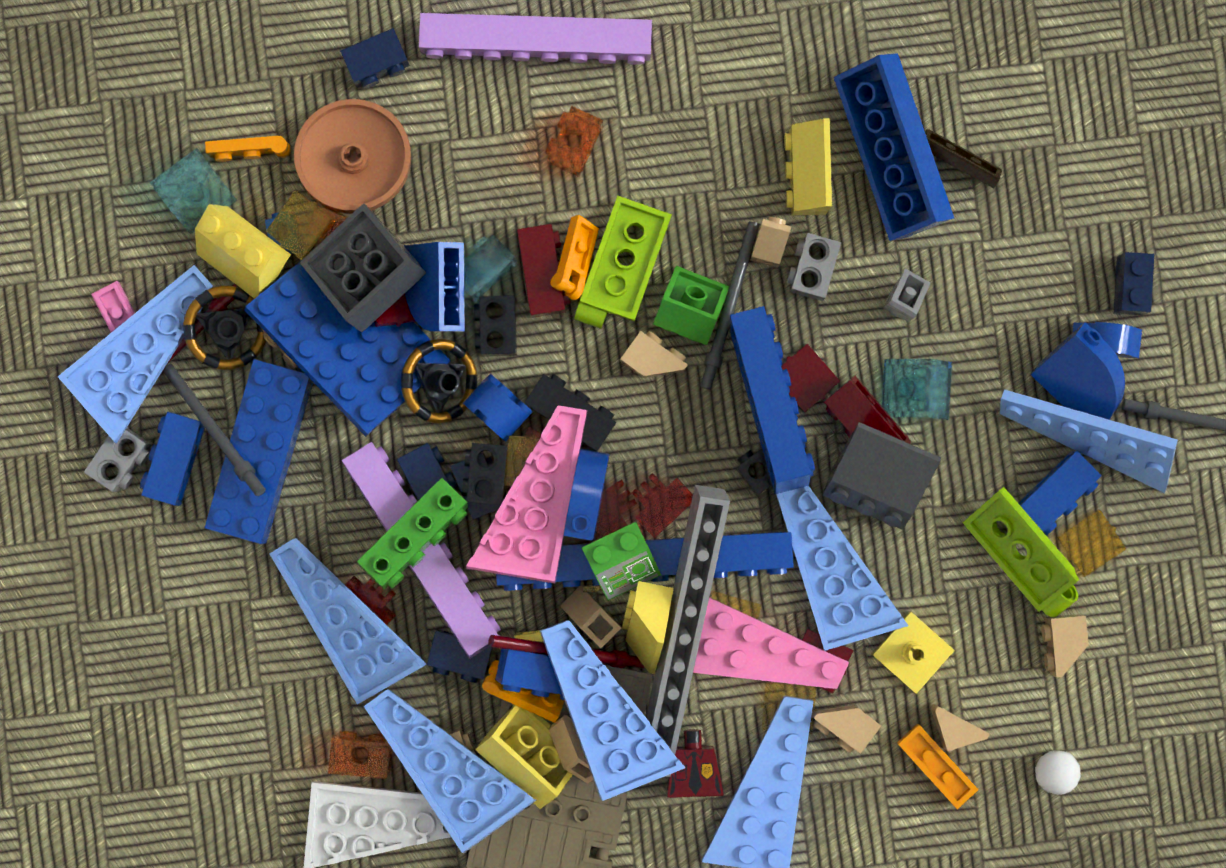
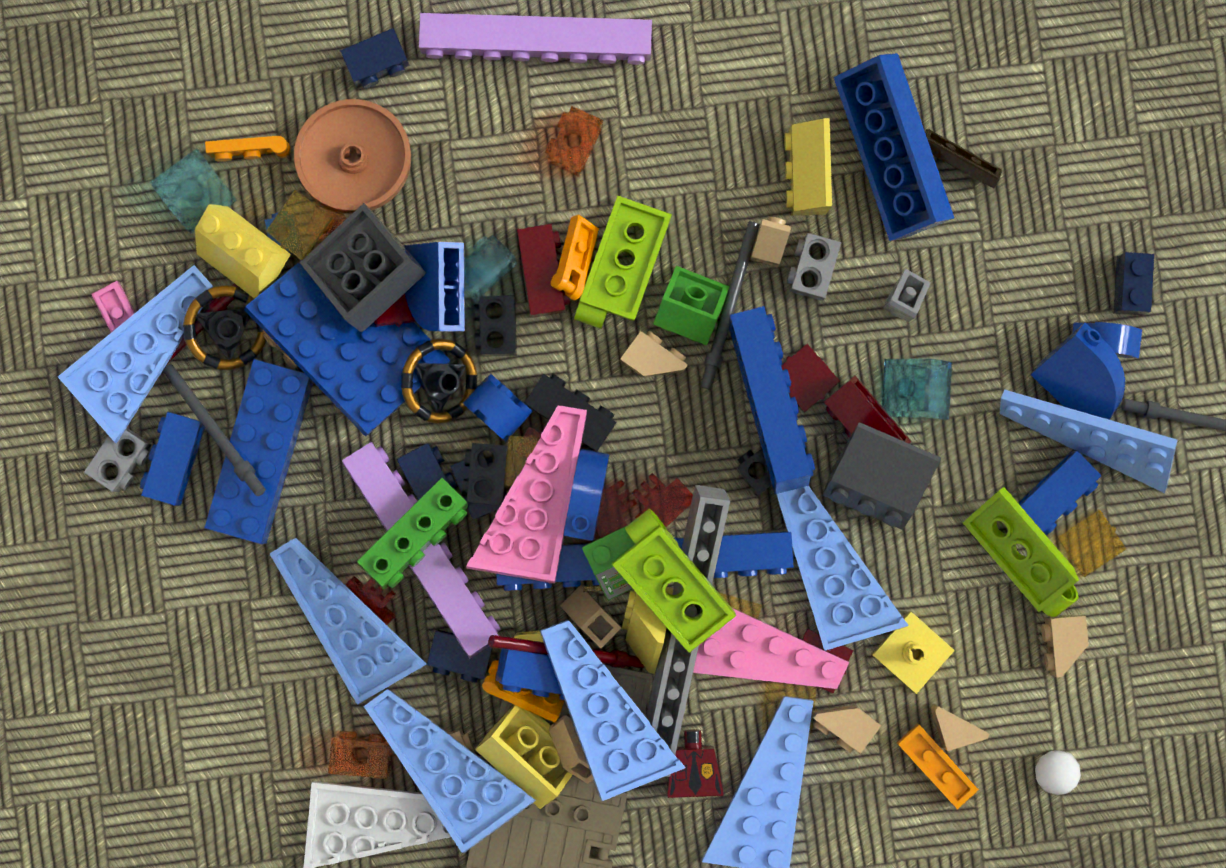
(656, 563): none -> lime hinge

